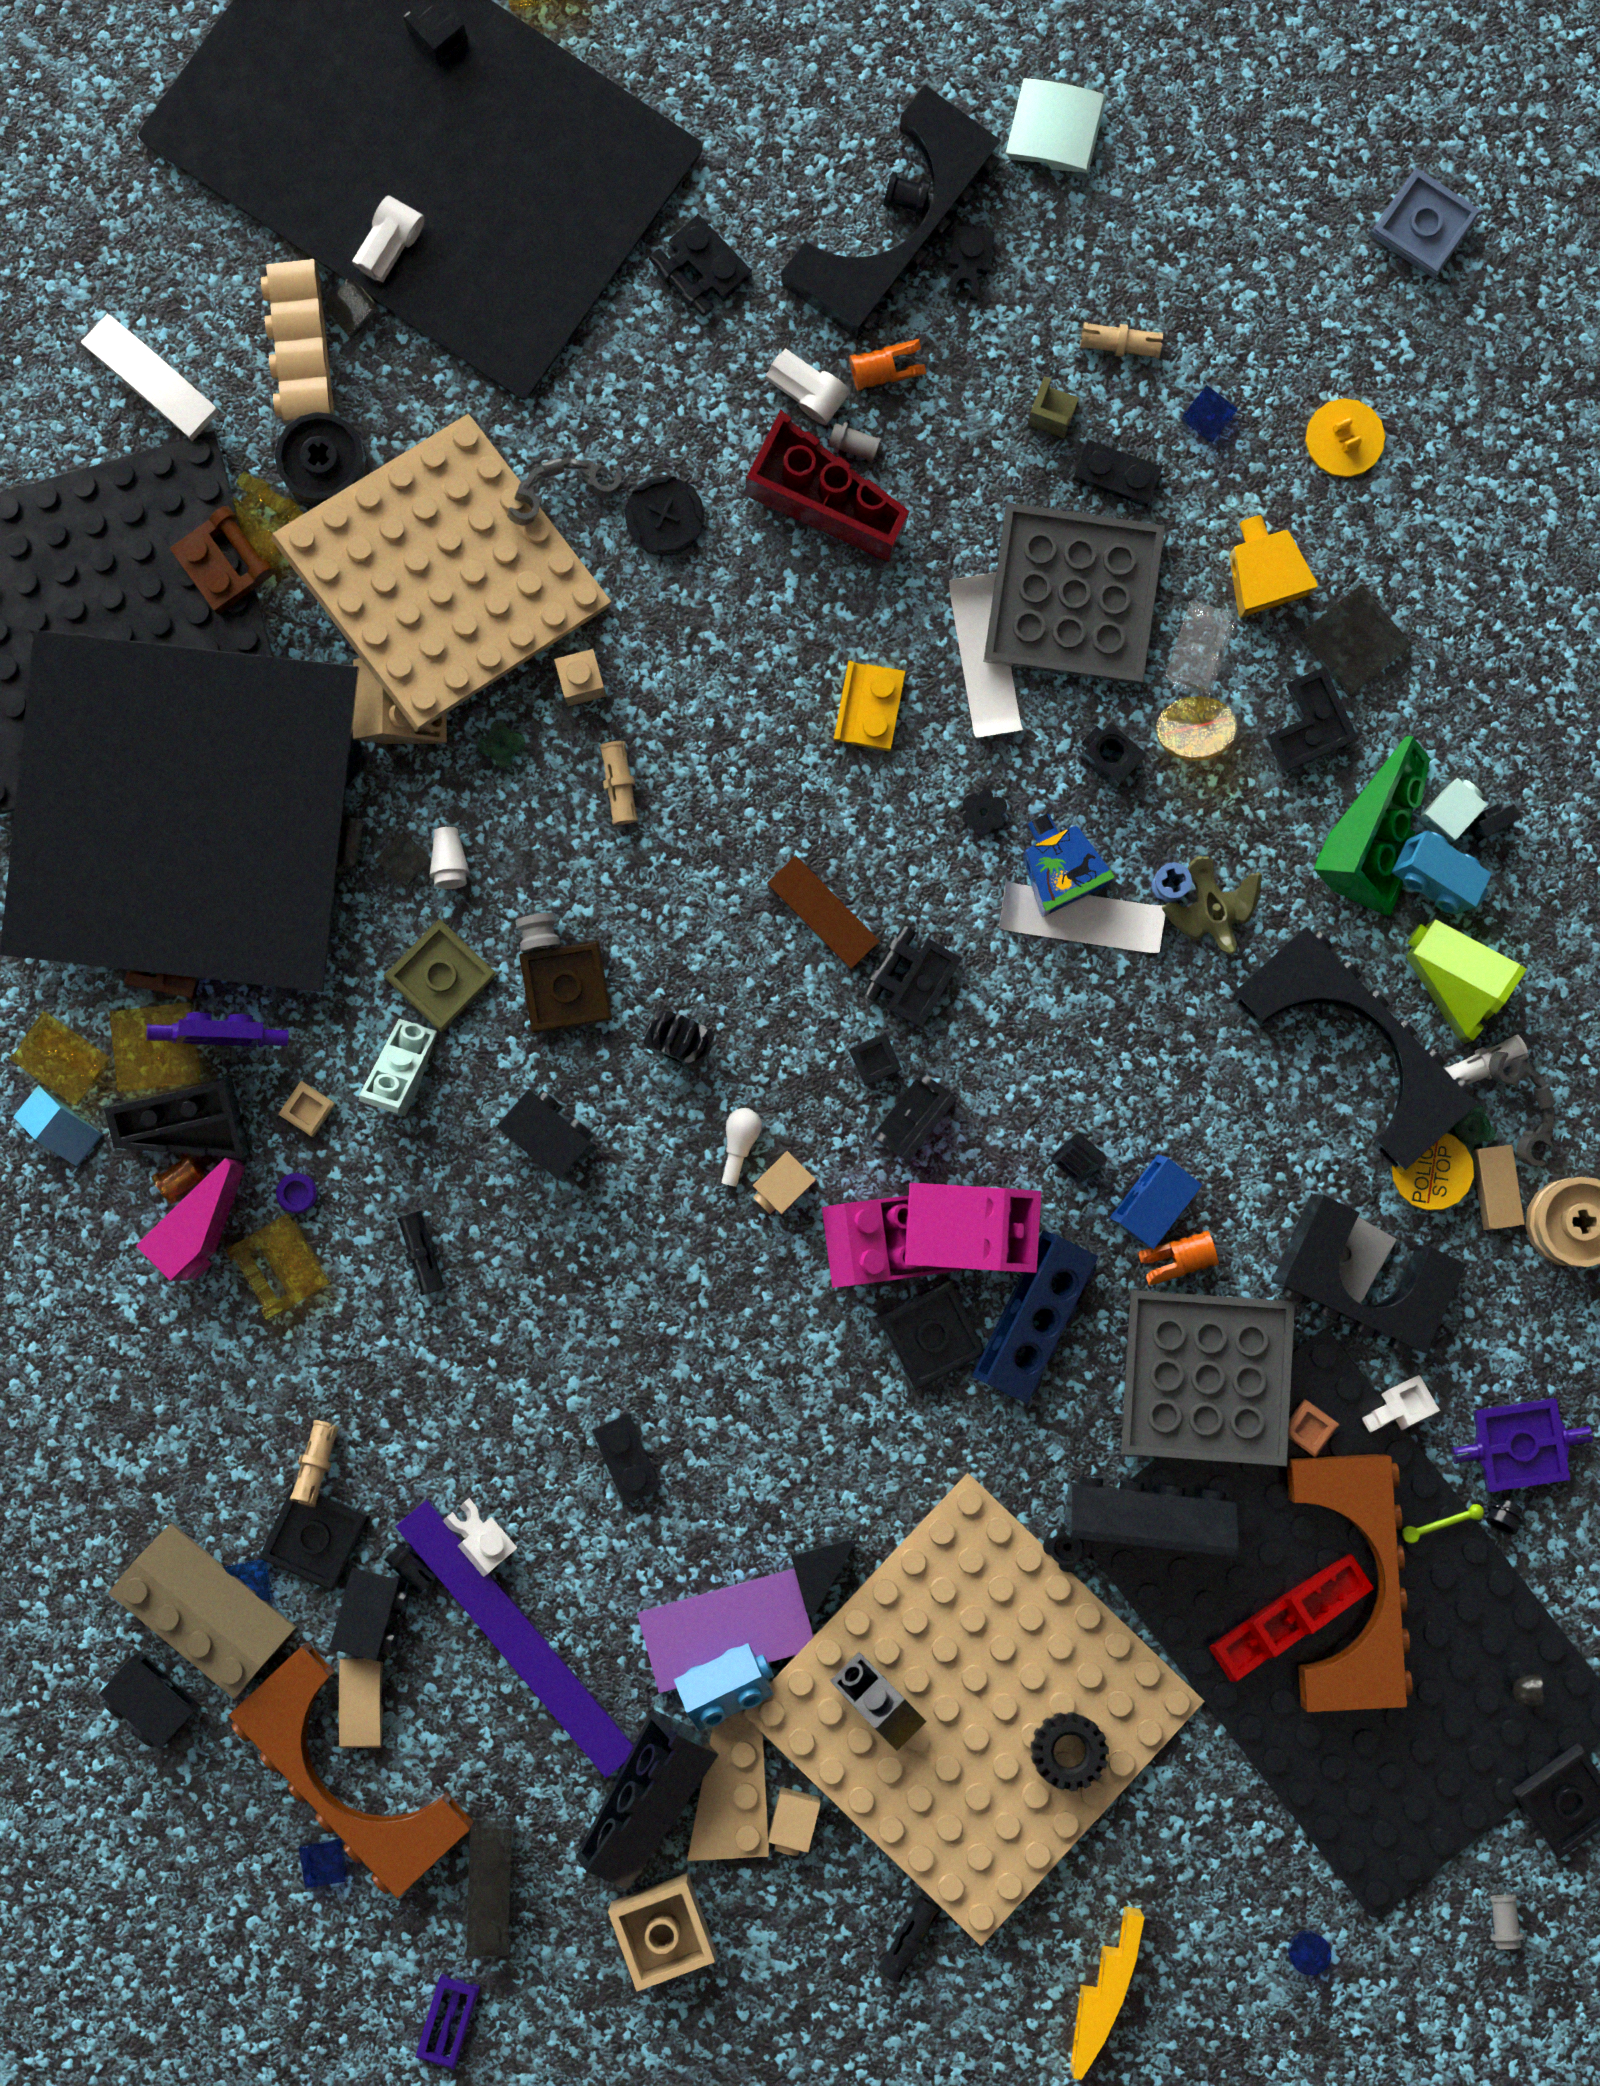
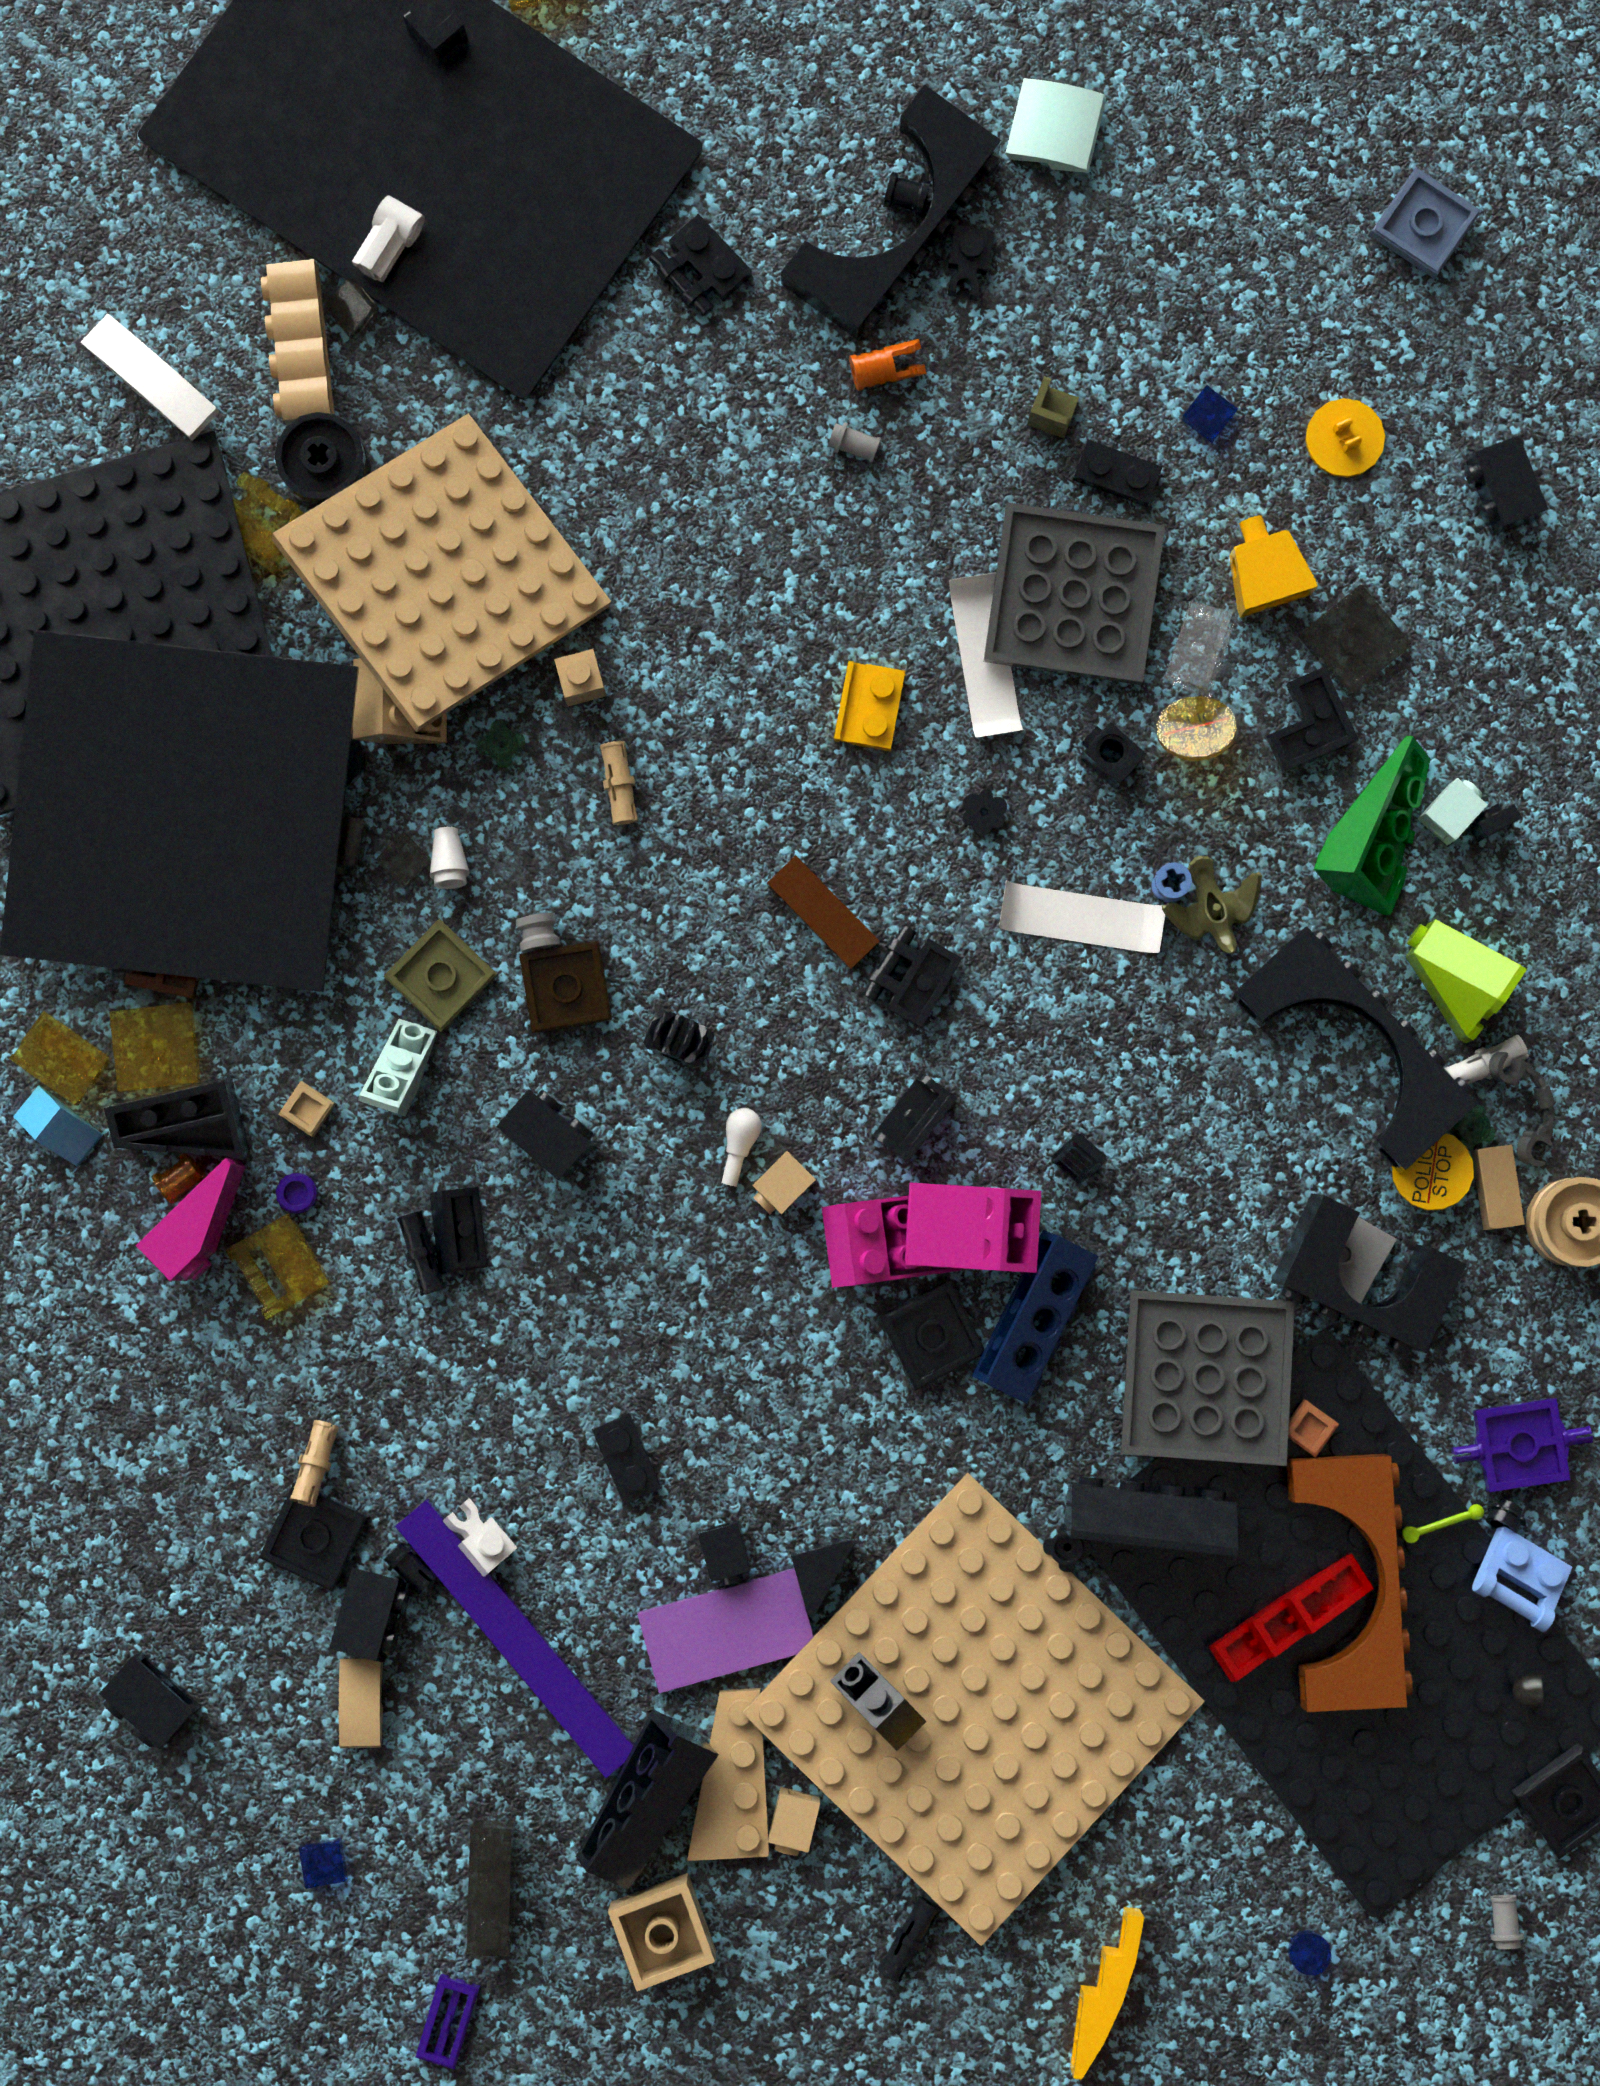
(201, 1030): dark purple plate -> none
(202, 1610): dark tan slope -> none
(212, 569): reddish brown plate -> none
(253, 1574): clear blue tile -> none
(391, 1846): dark orange arch -> none
(458, 1229): none -> black slope
(552, 468): dark grey piece -> none
(664, 515): black tile -> none
(724, 1686): brick -> none
(725, 1552): none -> black brick
(816, 392): white piece -> none
(823, 491): dark red wedge -> none
(875, 1059): black plate -> none
(1062, 866): blue torso -> none
(1092, 1762): black tyre -> none
(1121, 340): tan pin -> none
(1155, 1201): blue hinge -> none
(1187, 1254): orange hinge -> none
(1405, 1403): white plate -> none
(1442, 873): dark azure brick -> none
(1505, 485): none -> black brick
(1526, 1567): none -> light blue plate

